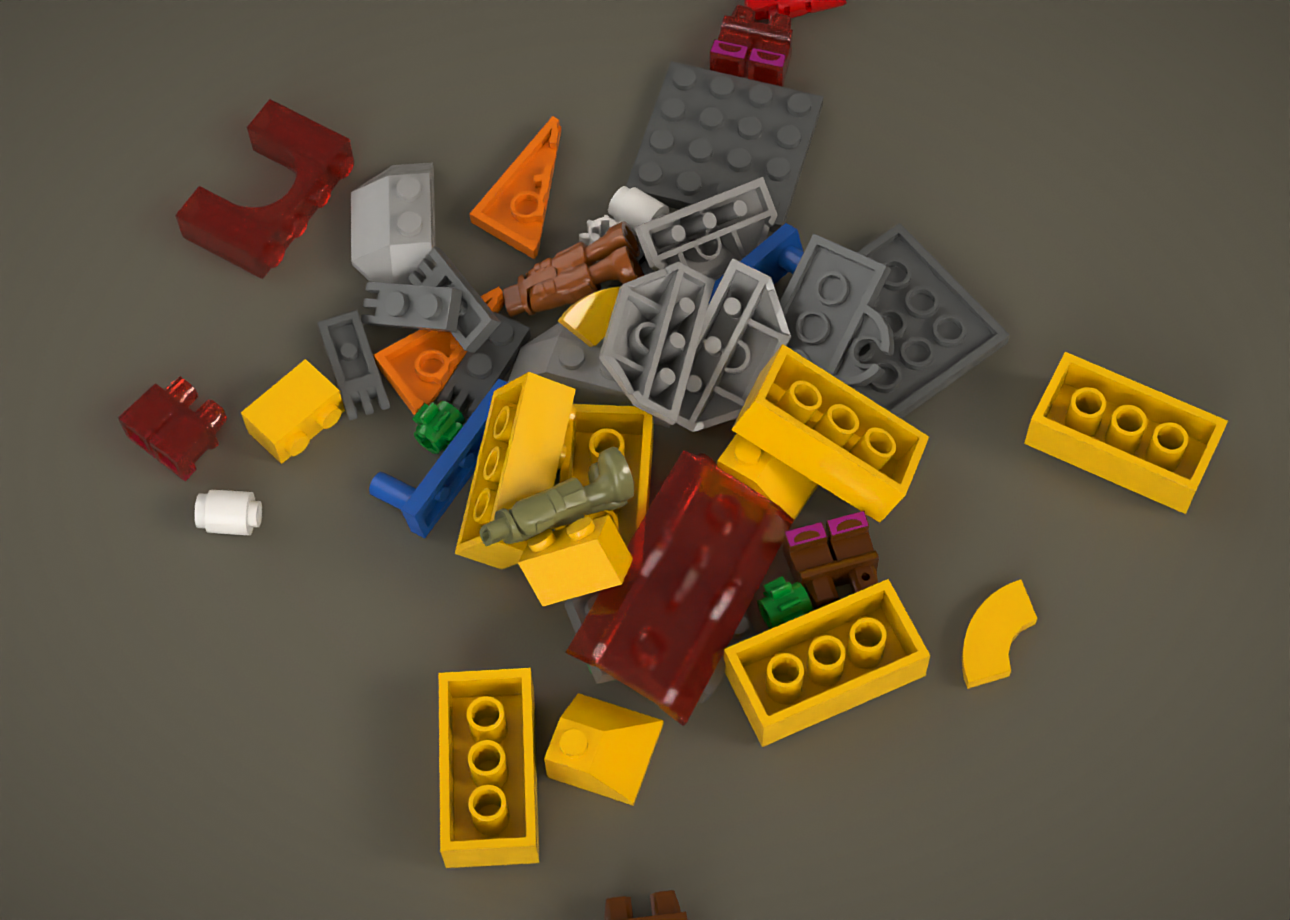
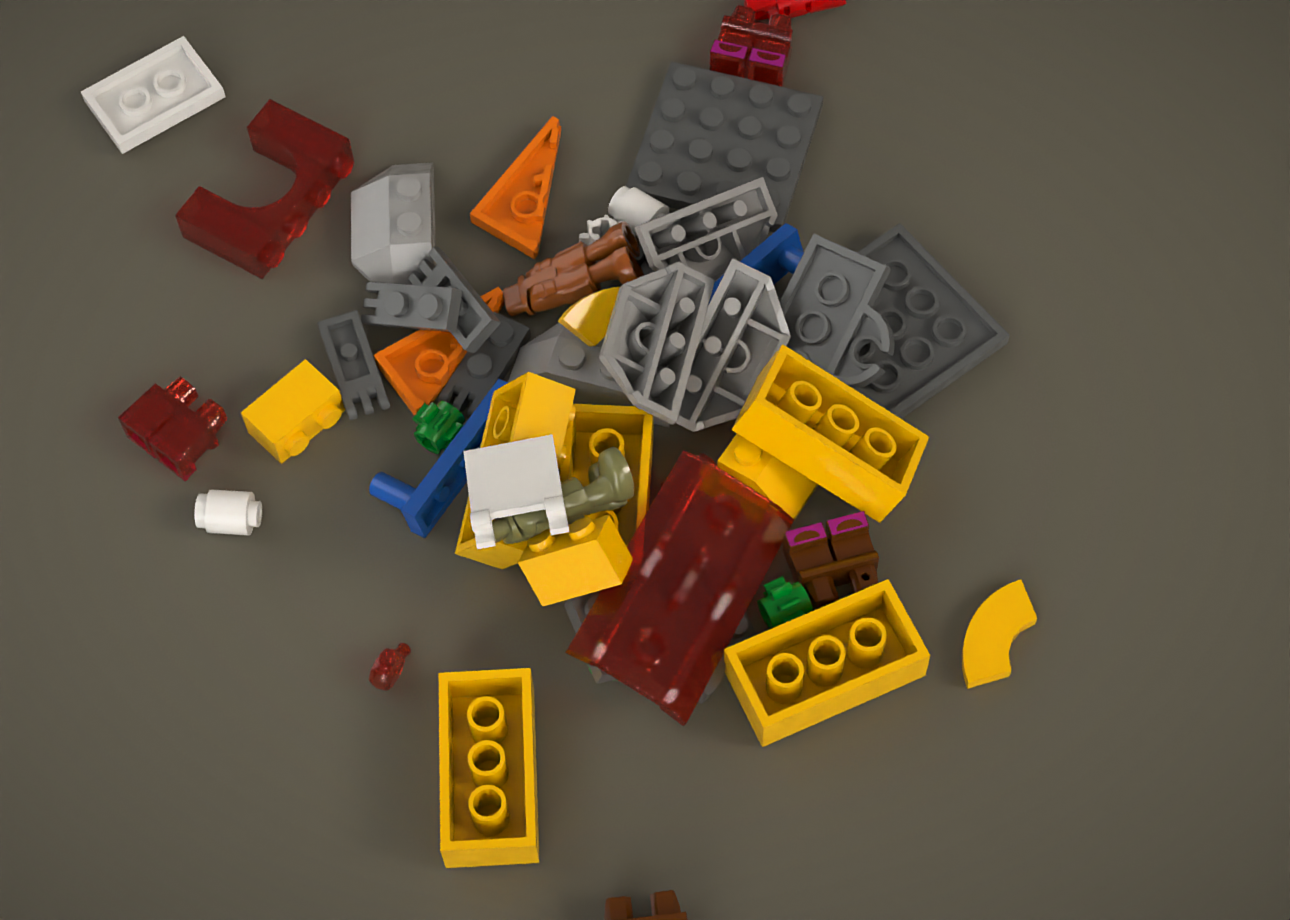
(153, 94): none -> white plate
(388, 667): none -> clear red piece
(514, 481): none -> white flag
(602, 748): yellow slope -> none
(1125, 432): yellow brick -> none

